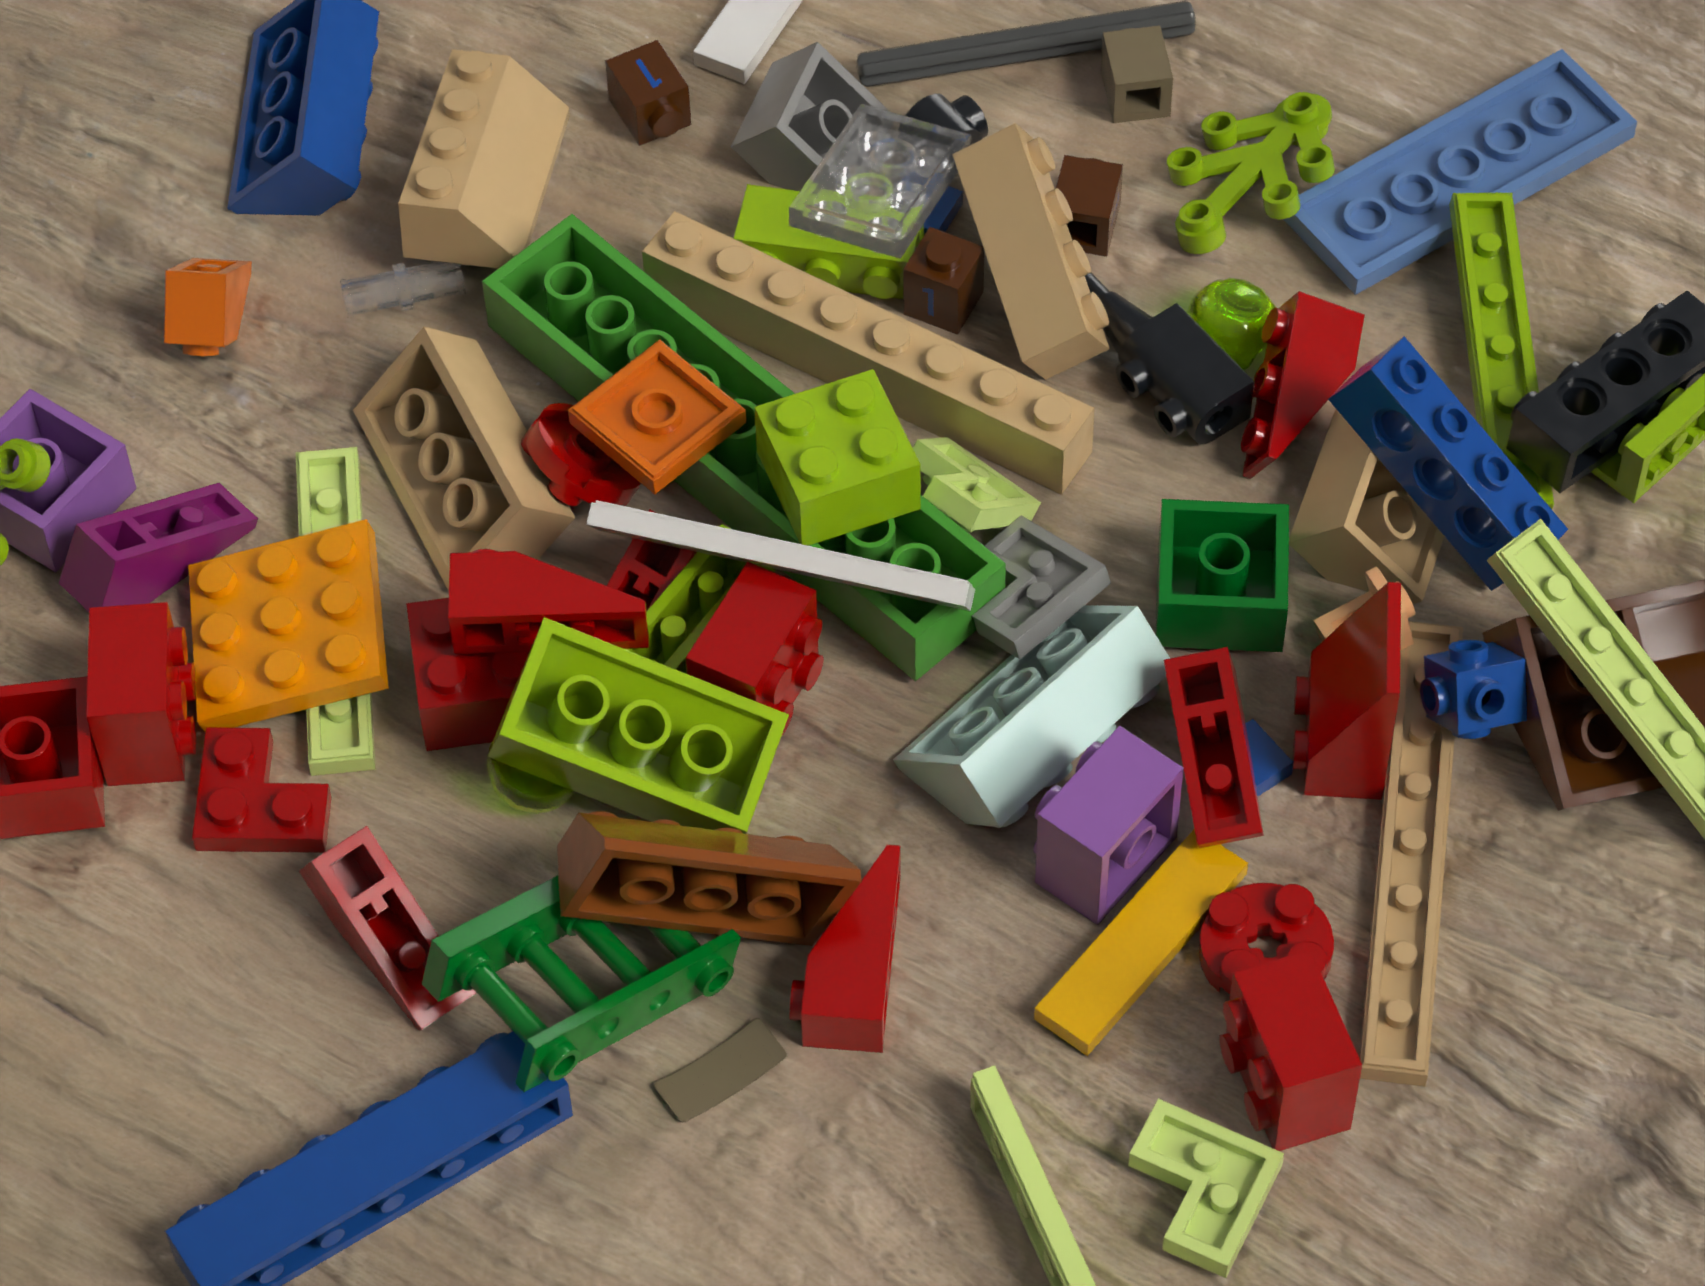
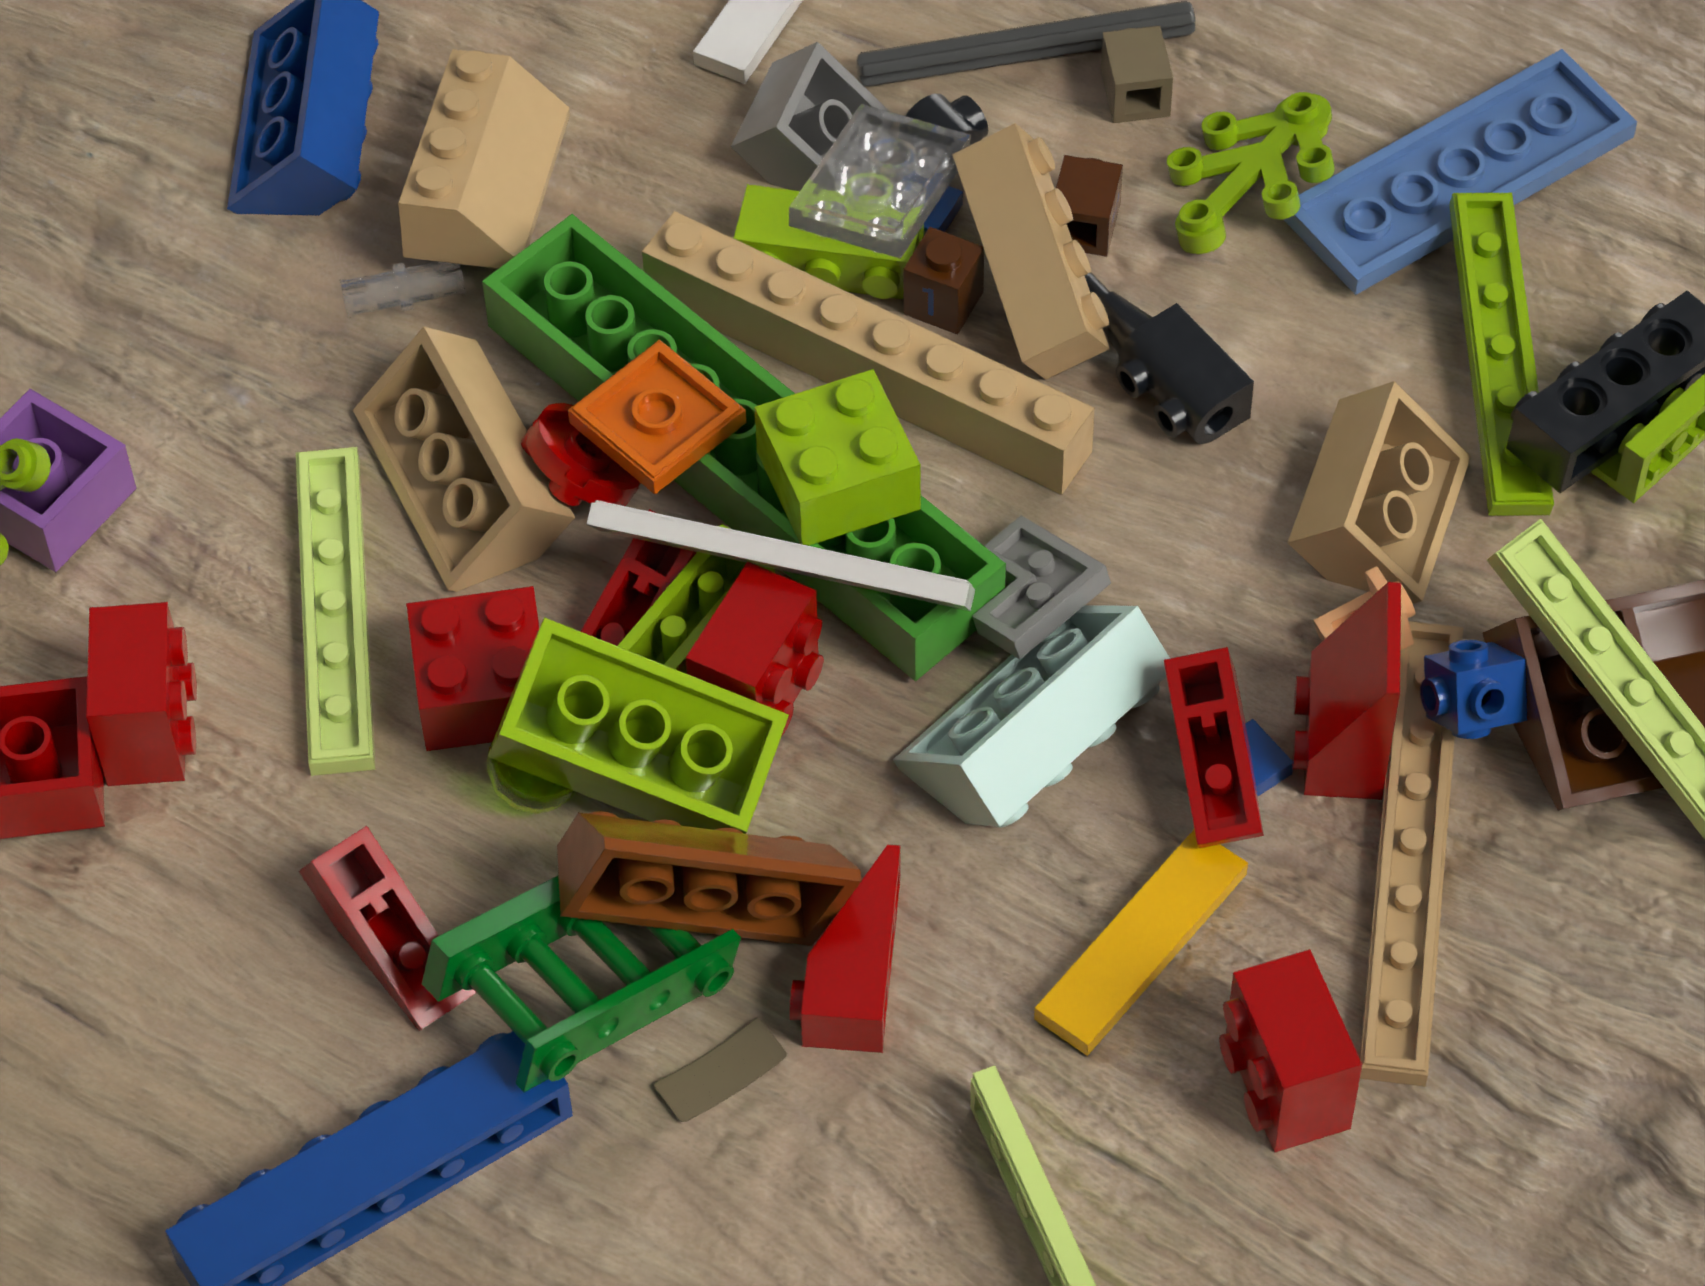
(148, 547): magenta slope -> none
(205, 304): orange slope -> none
(247, 813): red plate -> none
(287, 626): light orange plate -> none
(505, 595): red slope -> none
(648, 92): reddish brown brick -> none
(968, 488): yellowish green plate -> none
(1107, 823): medium lavender brick -> none
(1222, 575): green brick -> none
(1223, 1179): yellowish green plate -> none
(1233, 316): clear neon green hair -> none
(1257, 911): red plate -> none
(1305, 362): red slope -> none
(1441, 456): blue brick -> none

